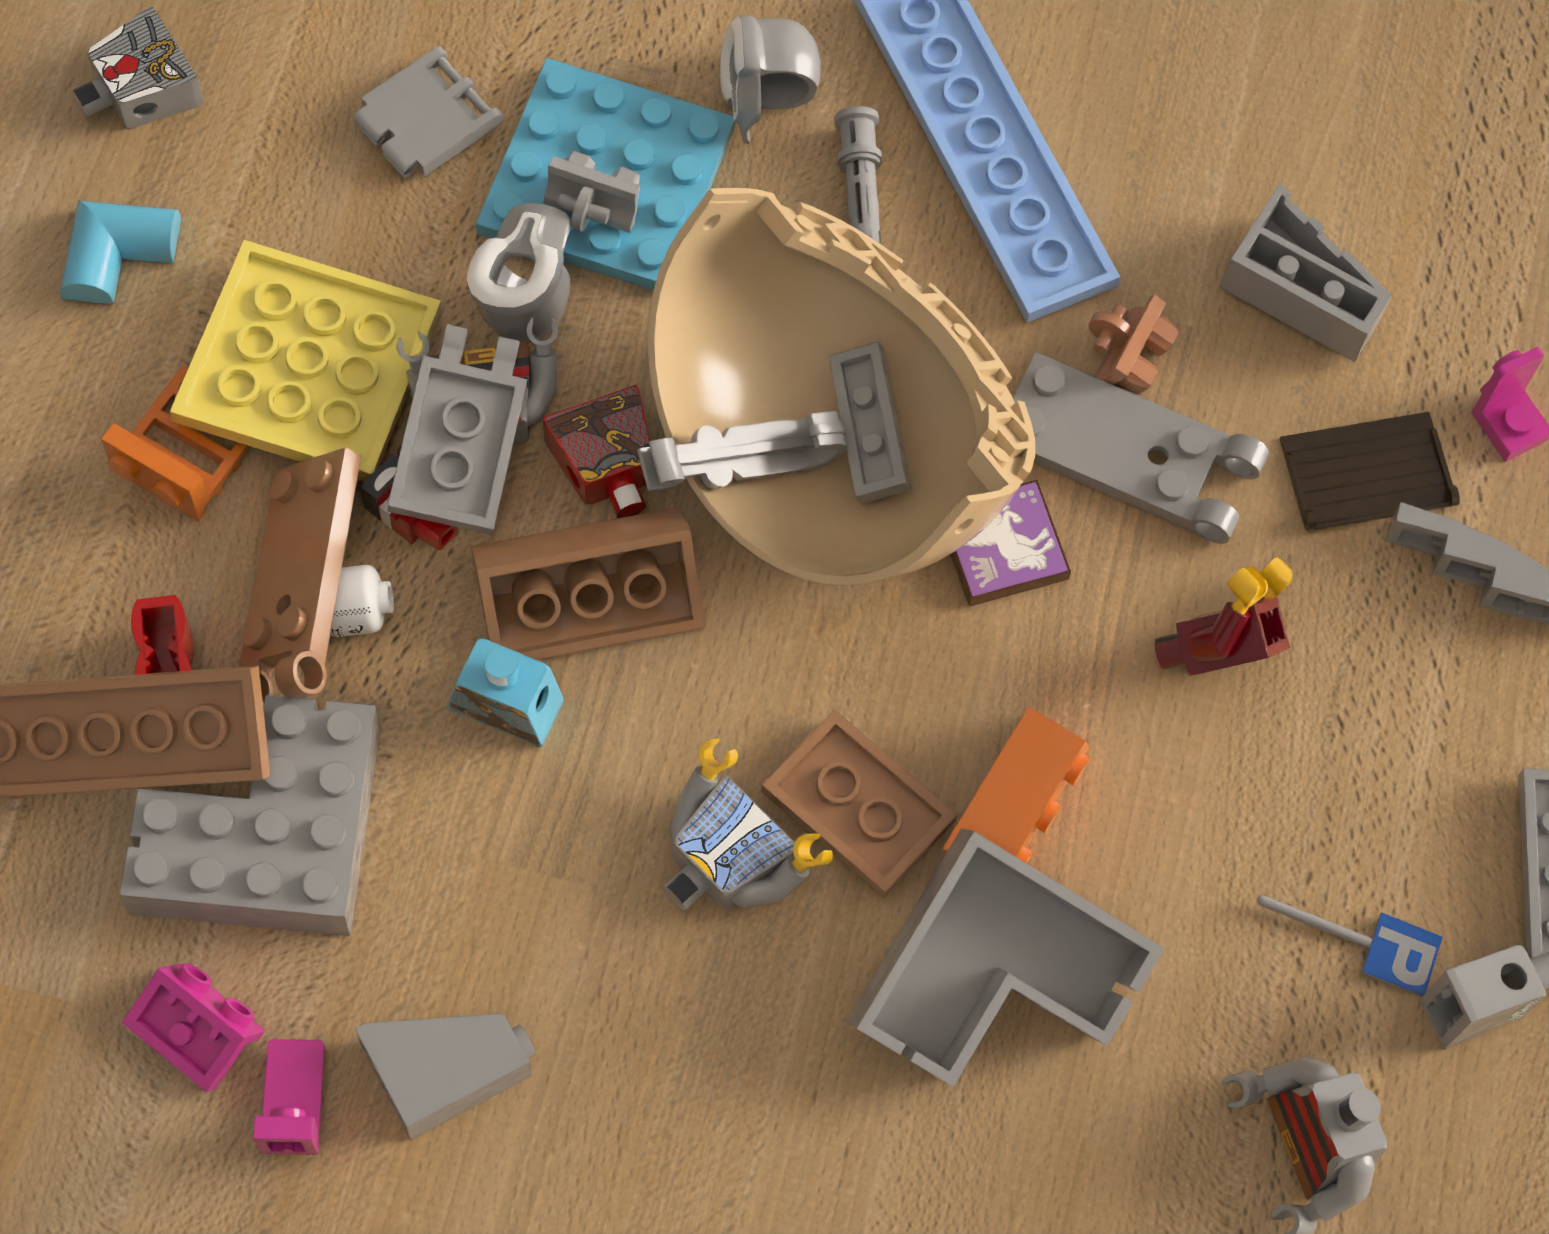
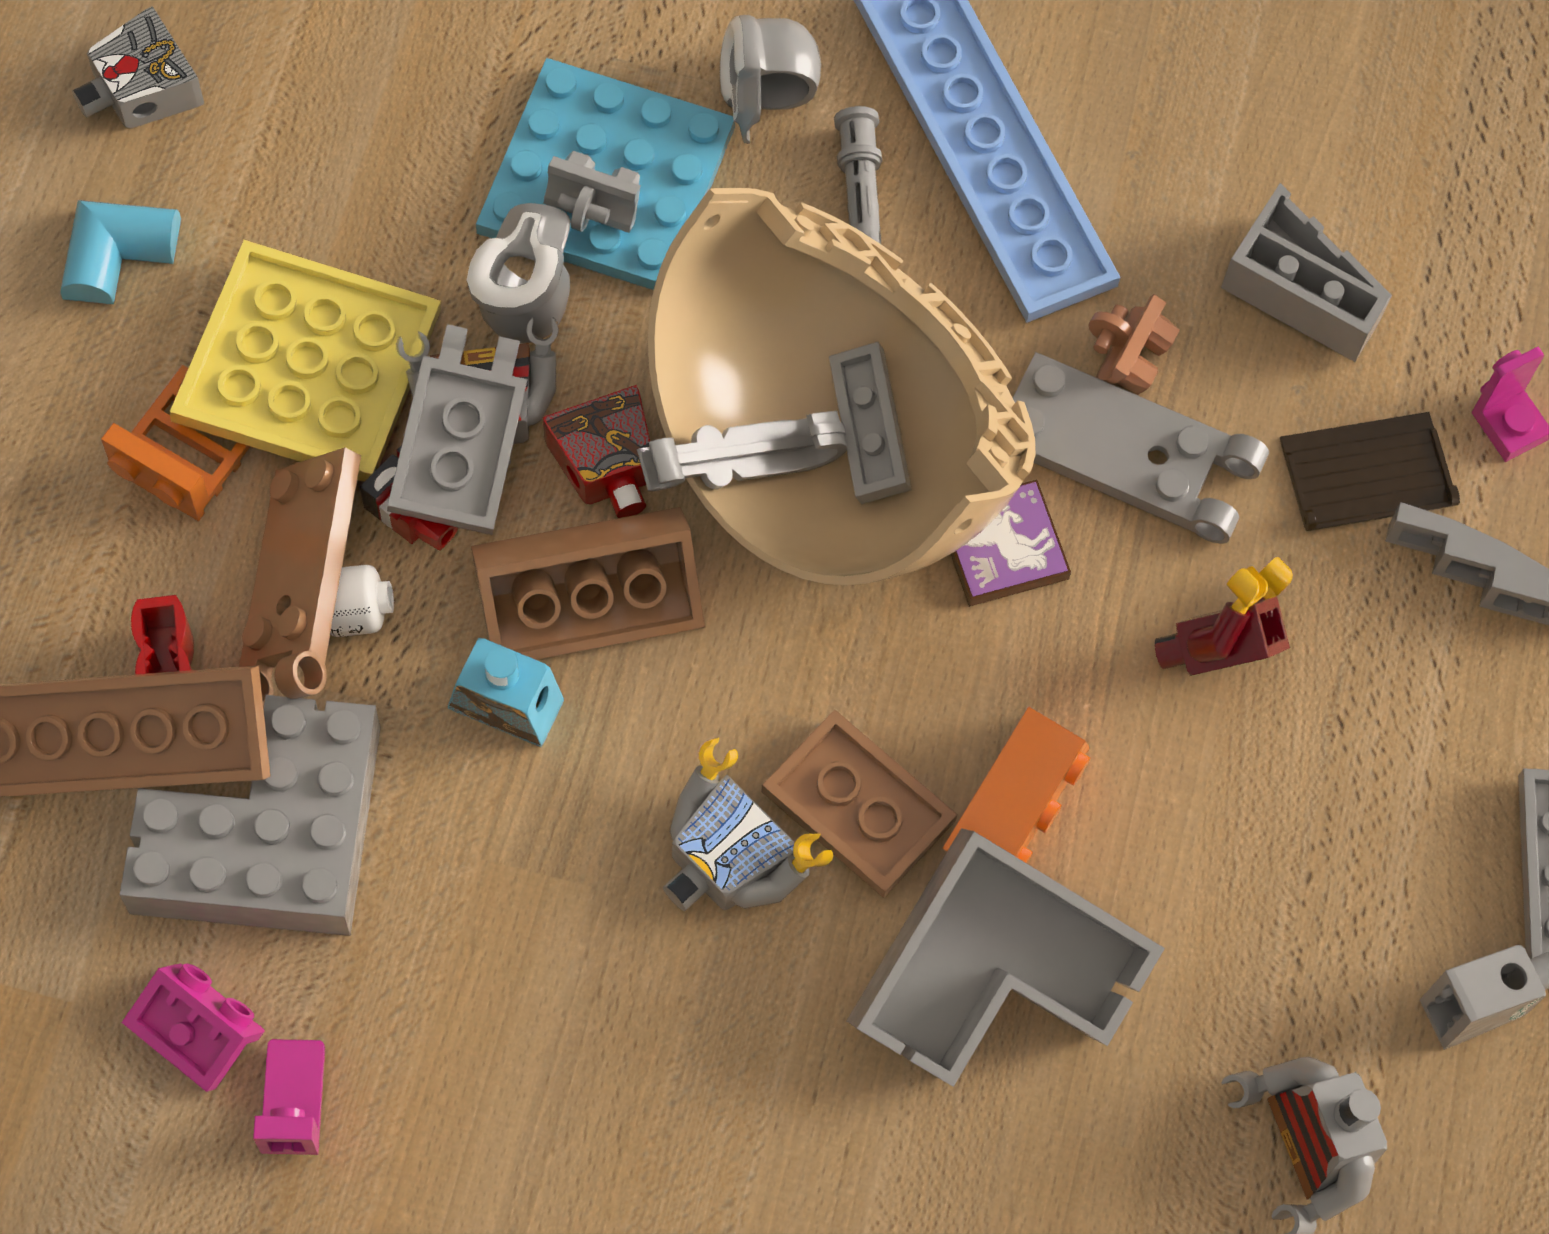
(423, 116): light grey plate -> none
(445, 1064): light grey slope -> none
(1396, 952): piece -> none

